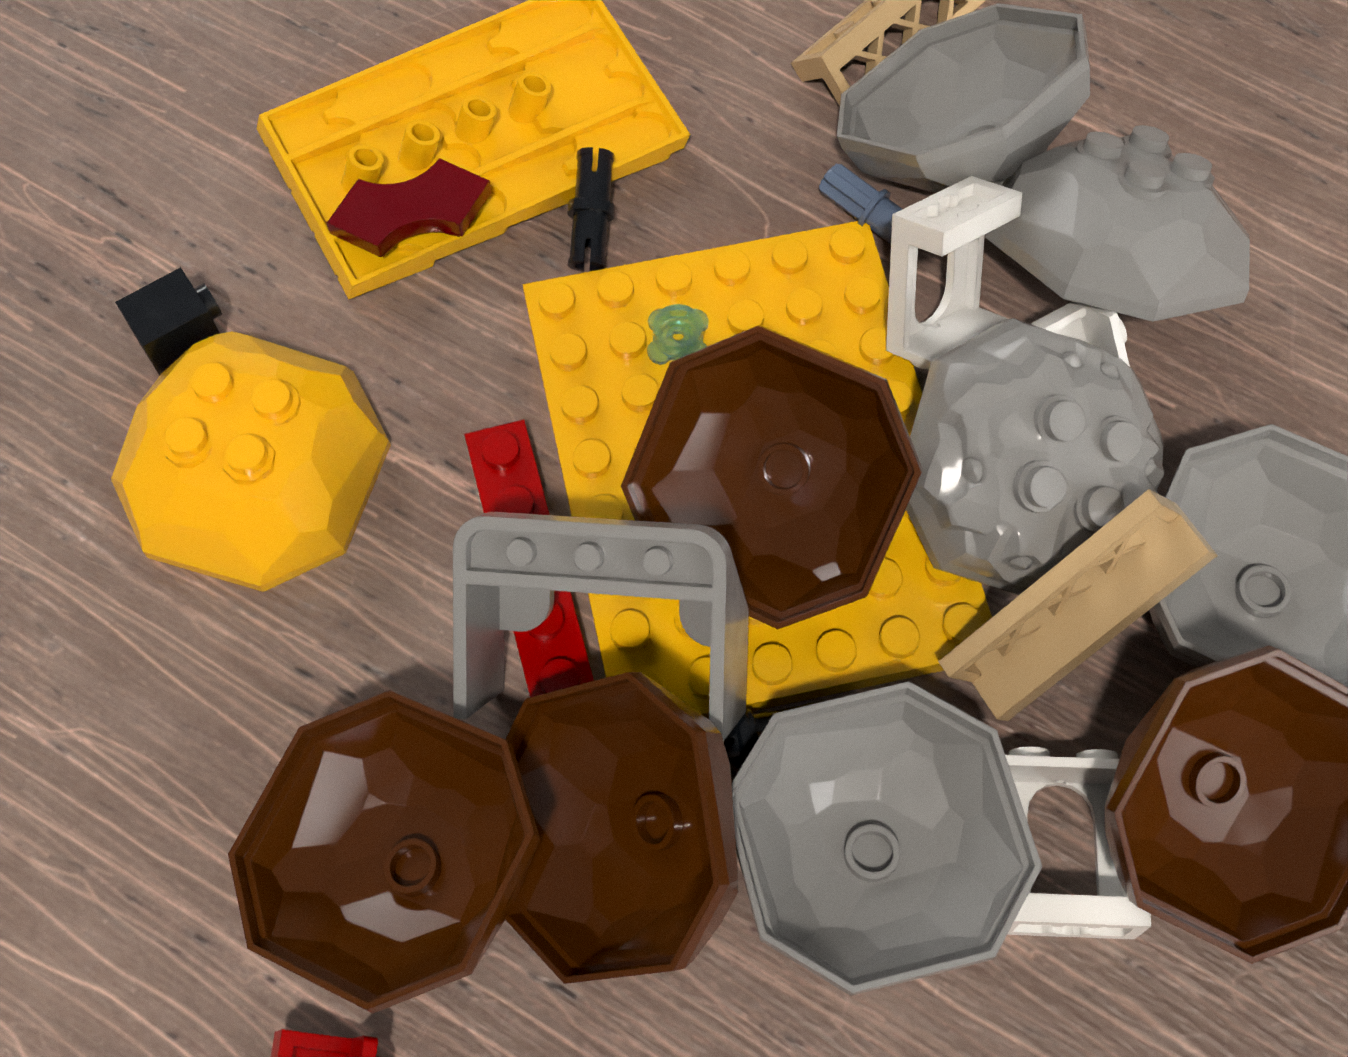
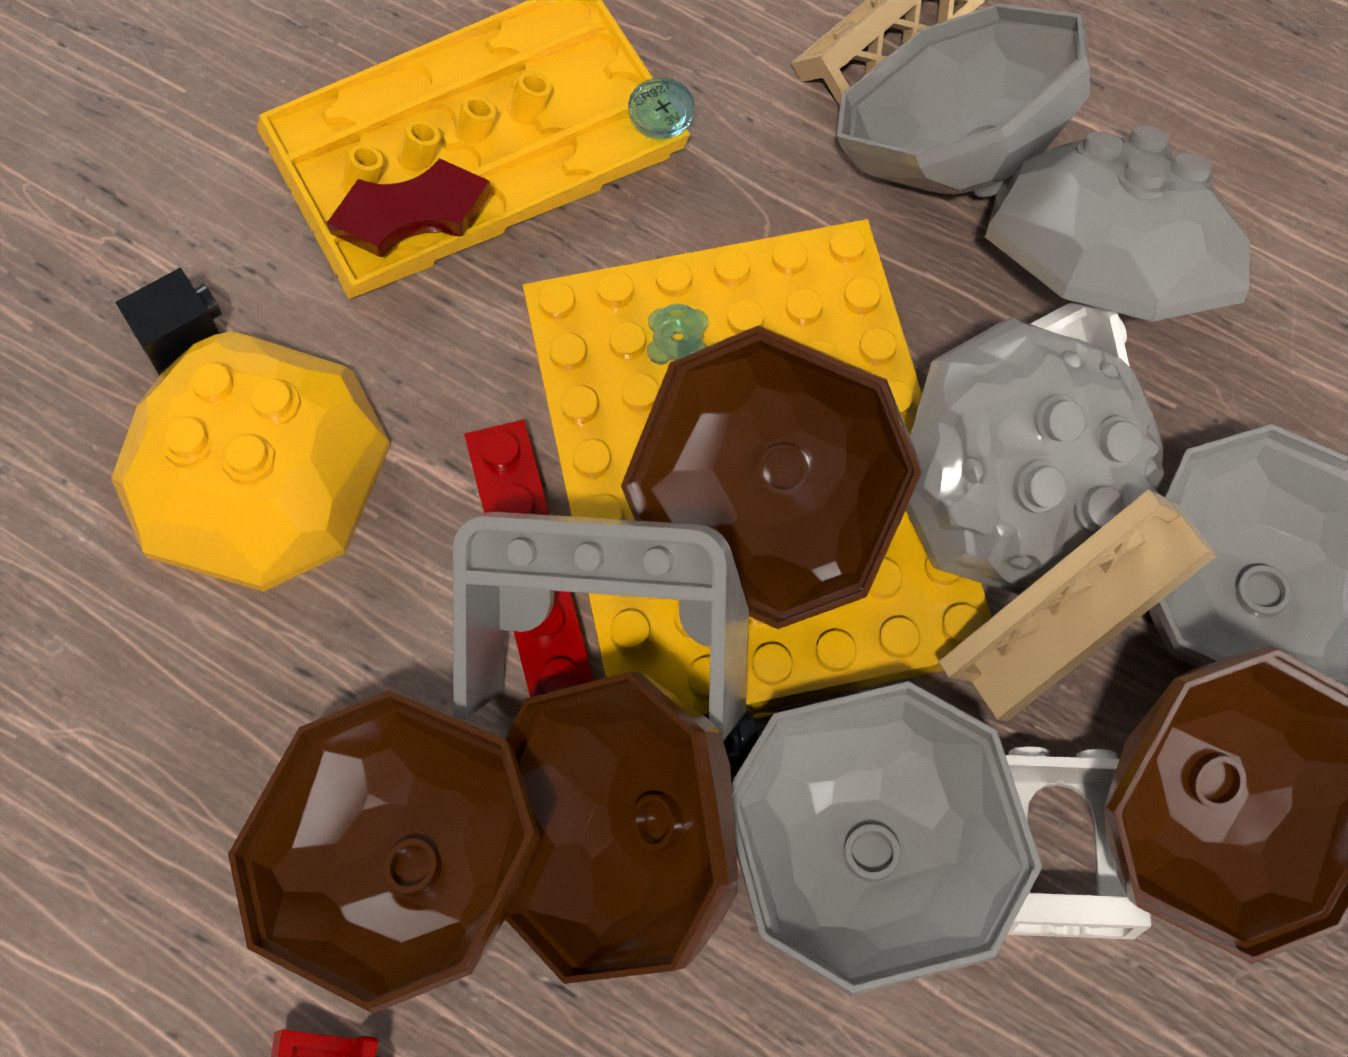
(591, 209): black pin -> none
(661, 108): none -> clear light blue piece
(860, 199): sand blue axle -> none
(944, 224): white panel -> none

